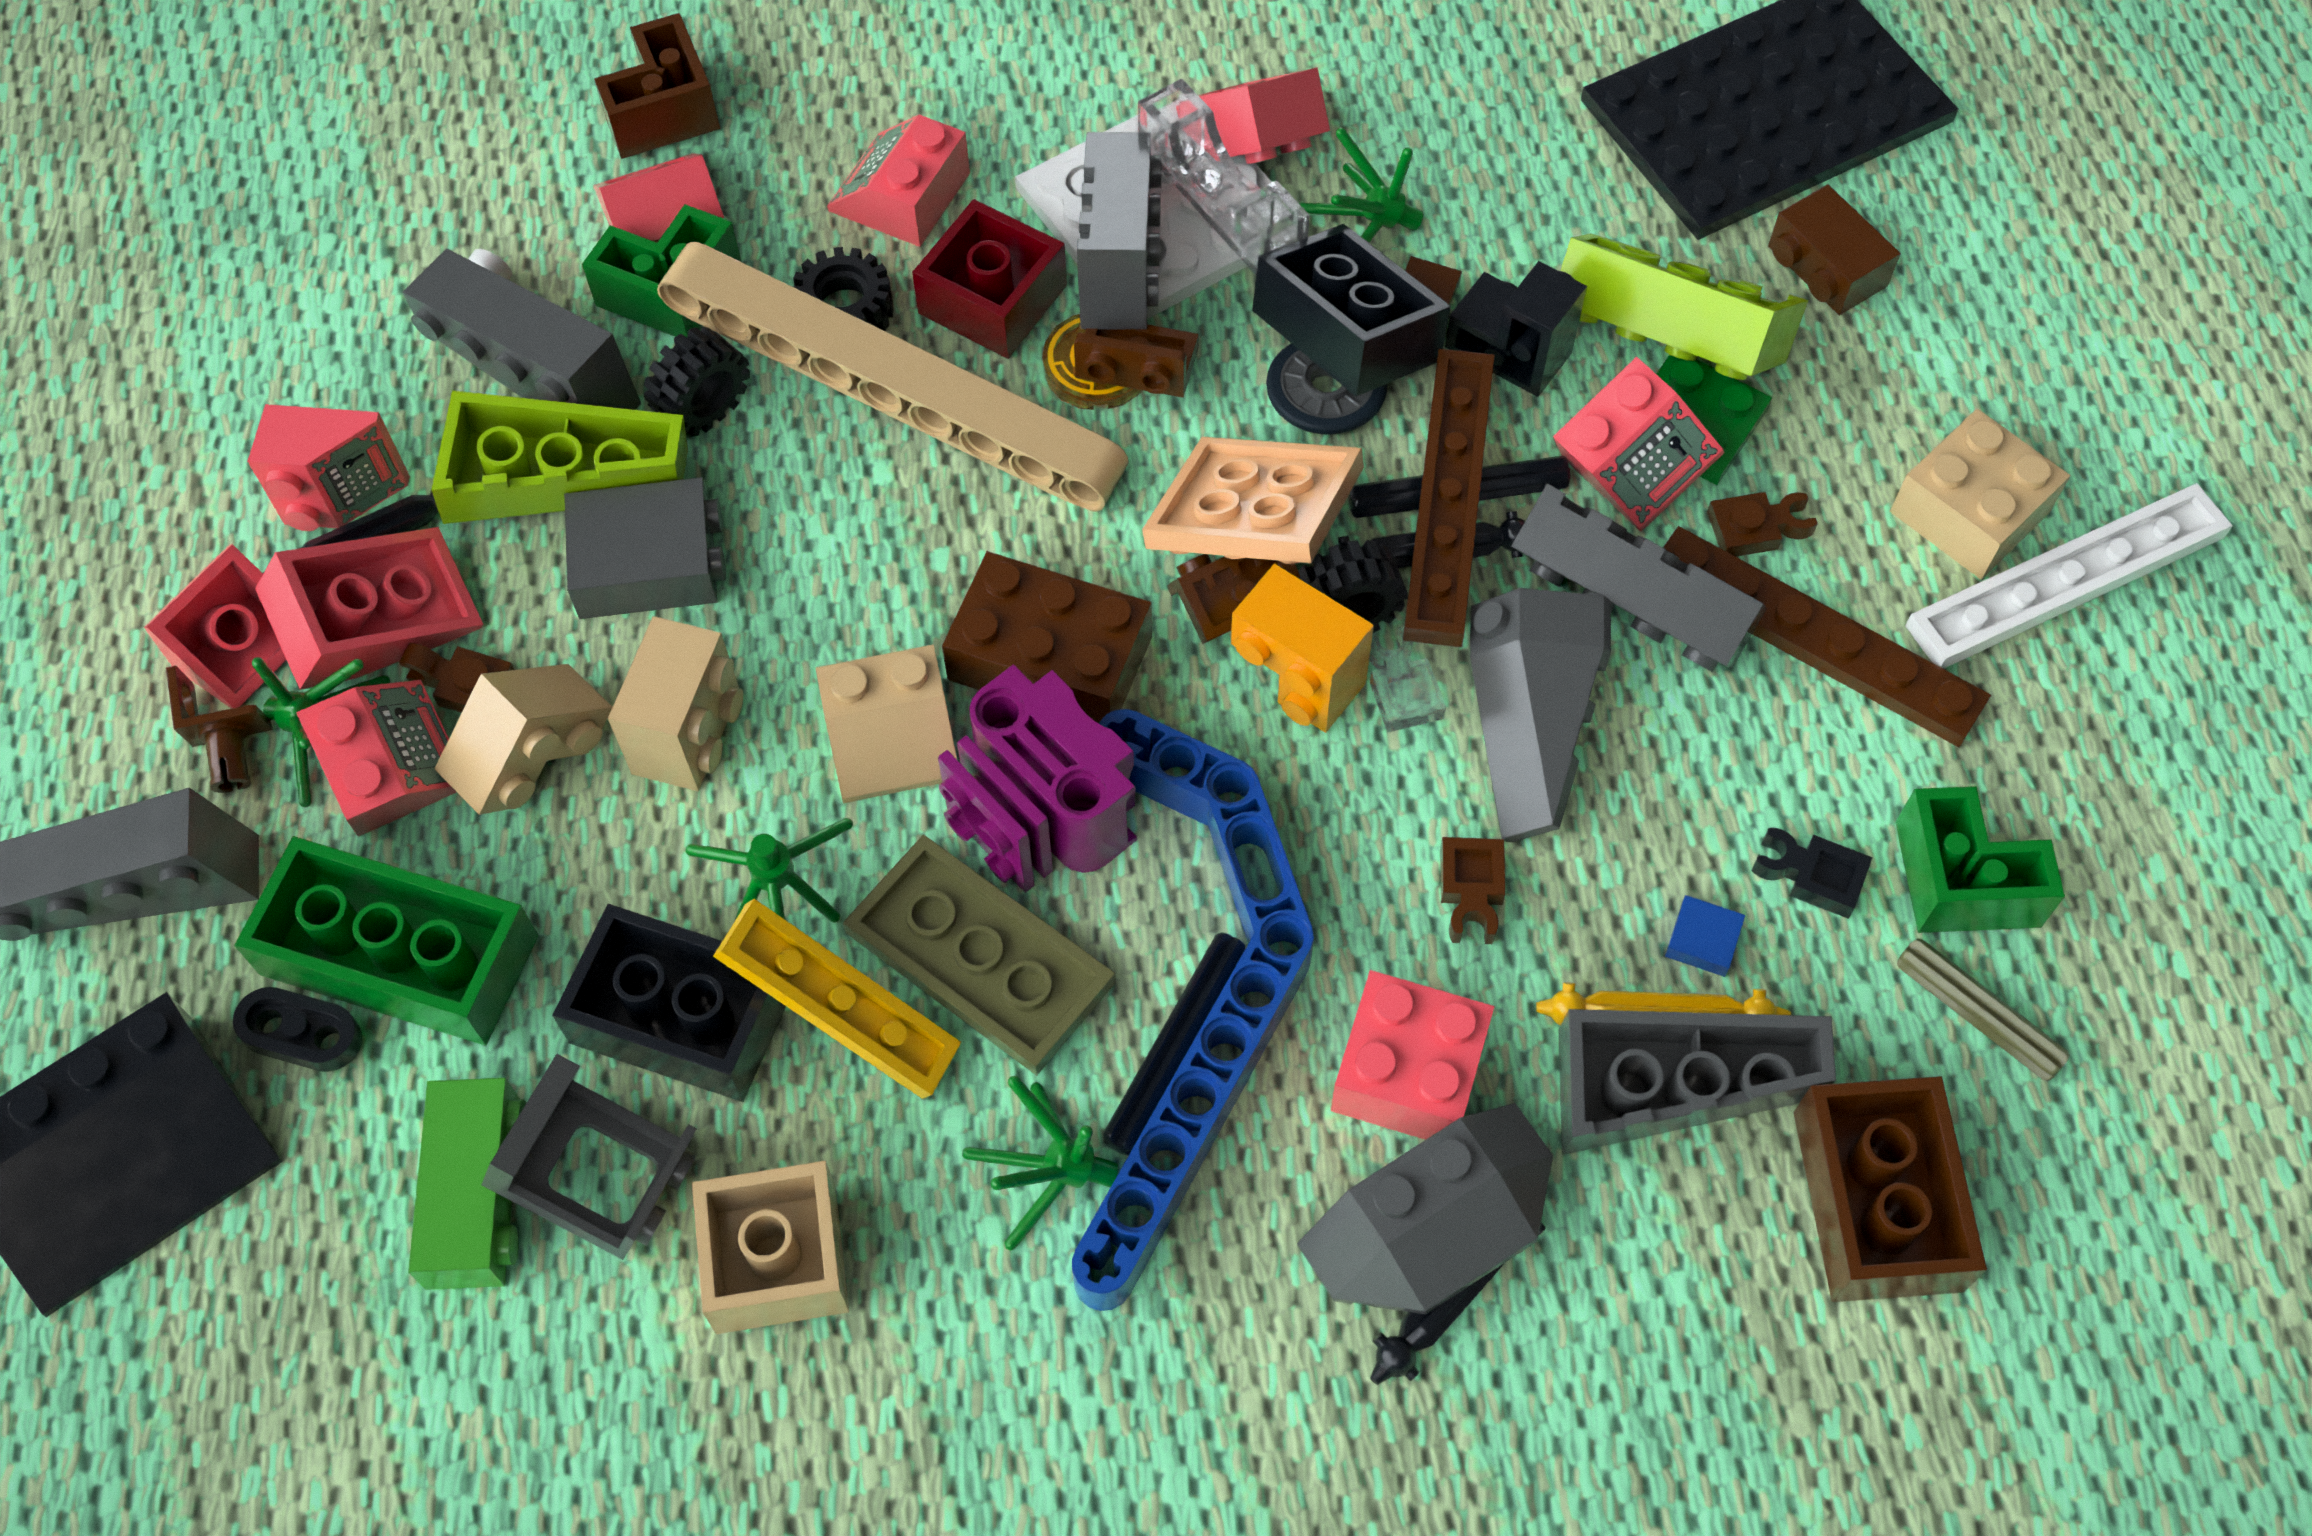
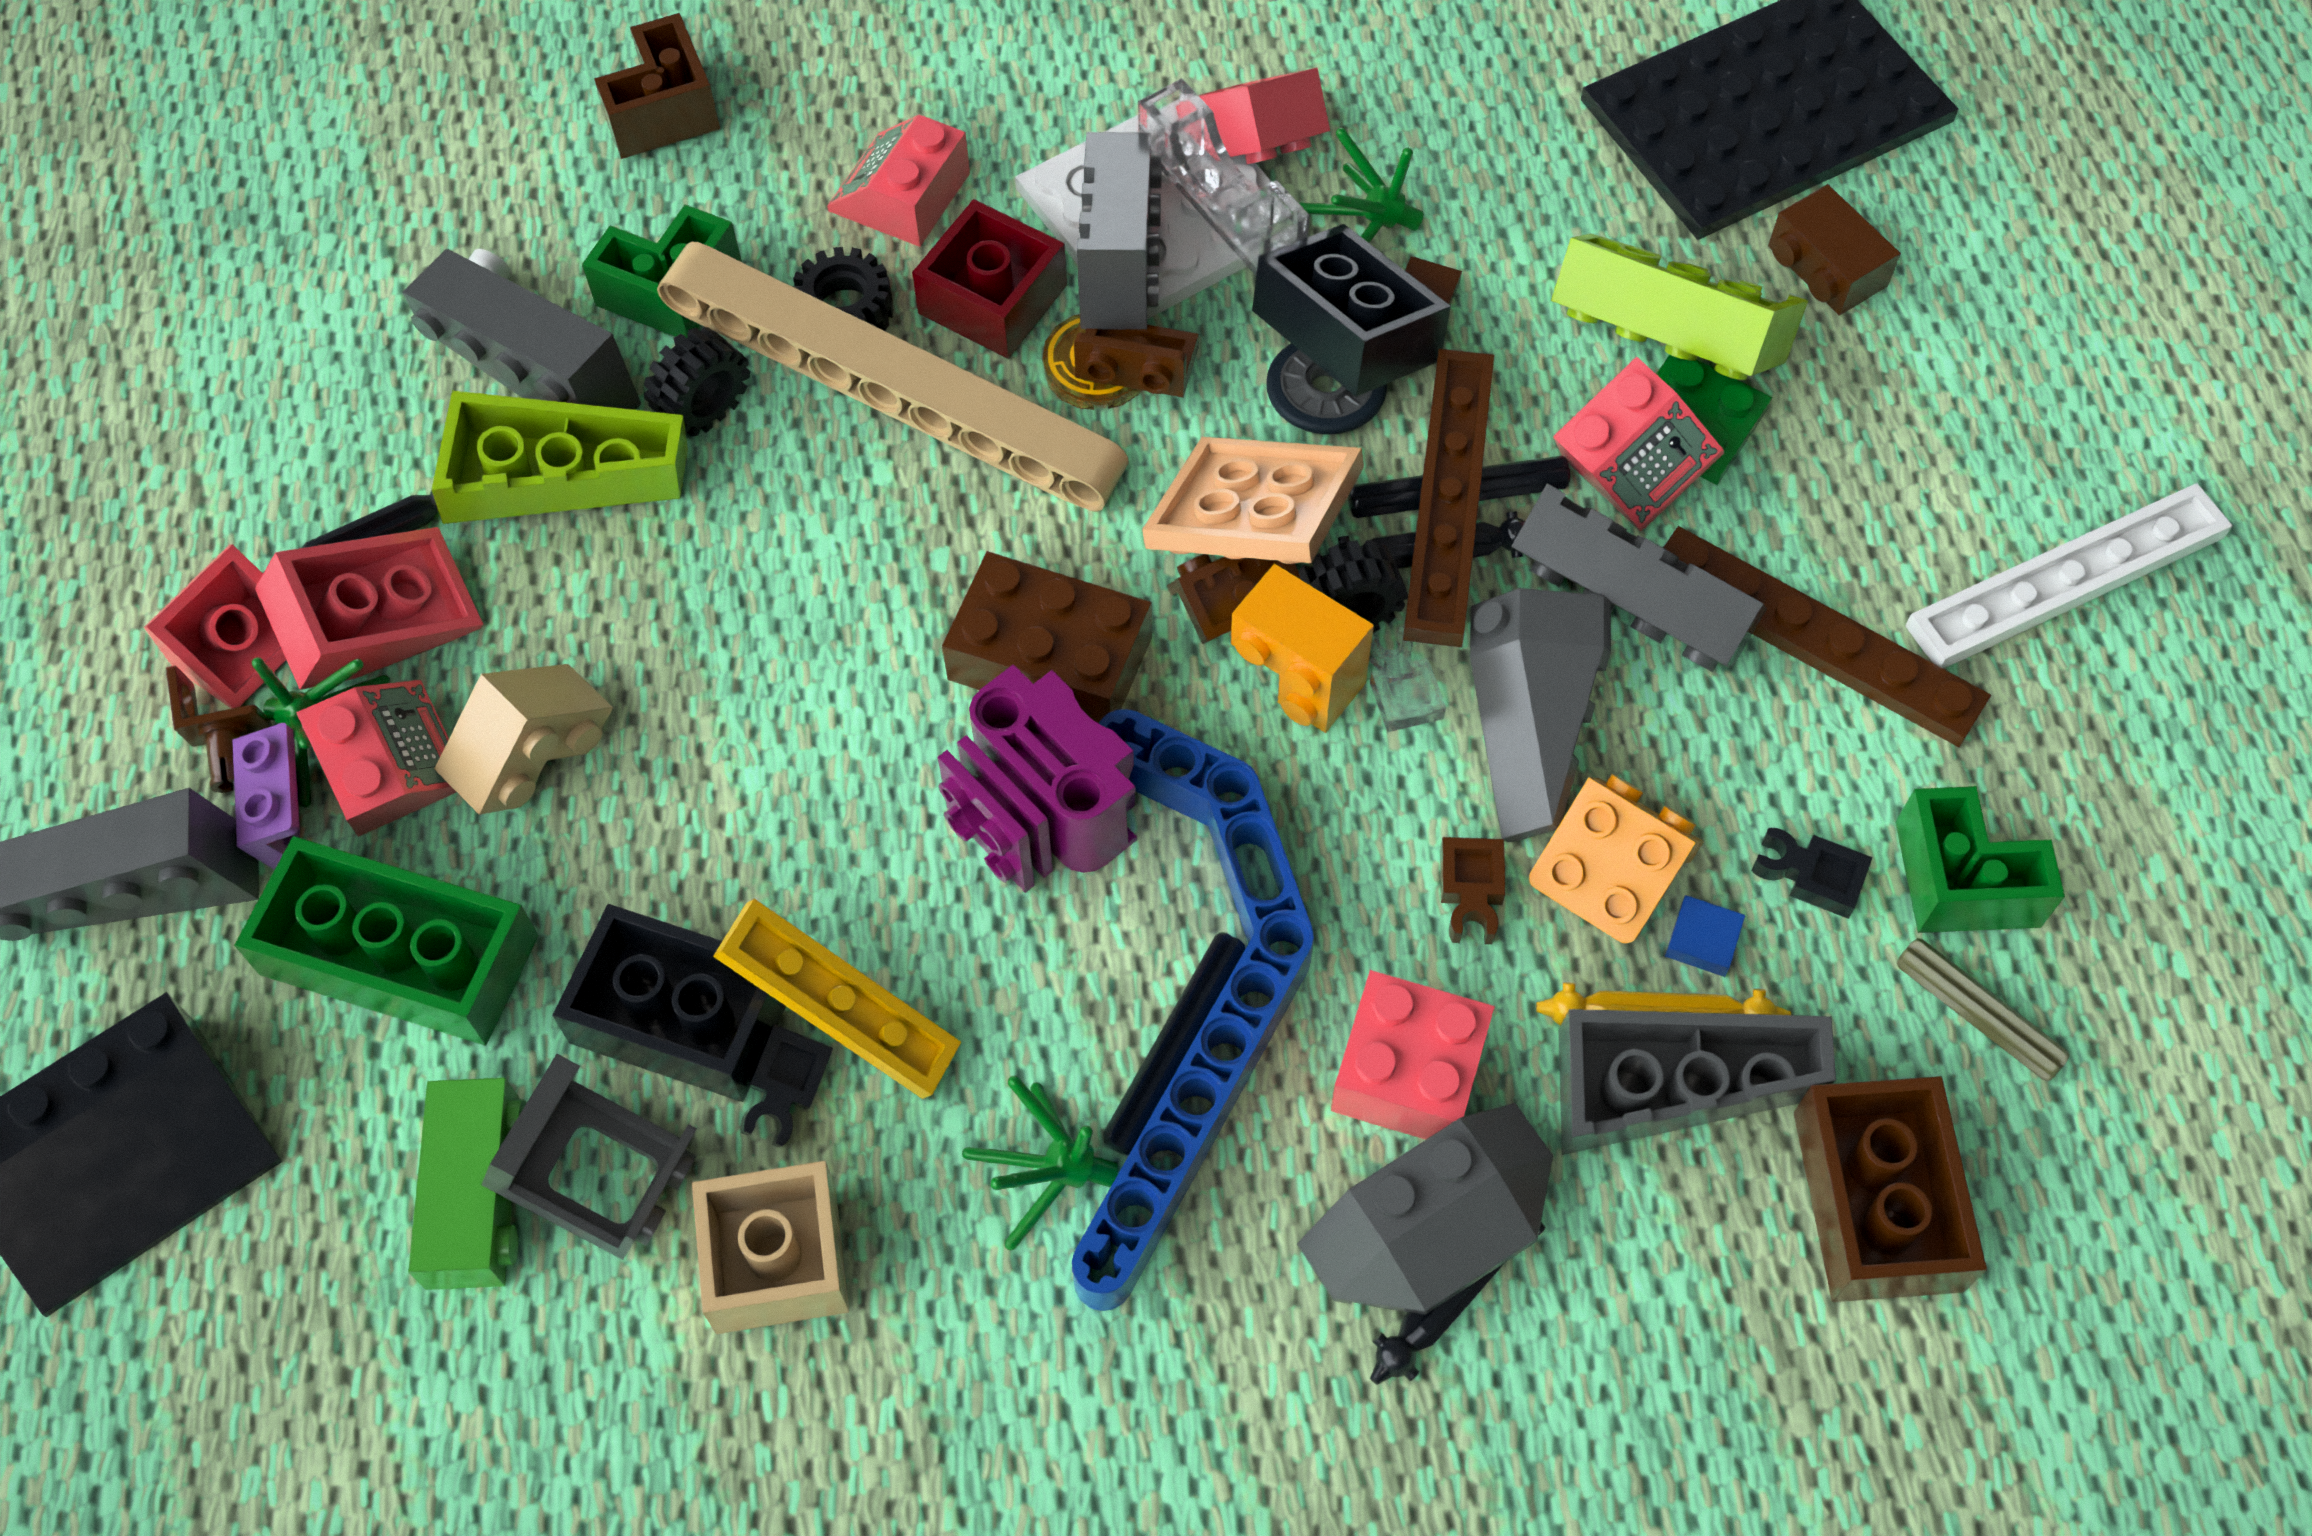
(266, 792): none -> medium lavender bracket
(301, 1031): black plate -> none
(325, 464): coral slope -> none
(453, 678): reddish brown plate -> none
(642, 548): dark grey brick -> none
(653, 196): coral slope -> none
(676, 704): tan brick -> none
(773, 868): green plant -> none
(787, 1075): none -> black plate
(886, 722): tan slope -> none
(980, 954): olive plate -> none
(1523, 326): black brick -> none
(1614, 857): none -> light orange bracket
(1754, 526): reddish brown plate -> none
(1979, 493): tan brick -> none

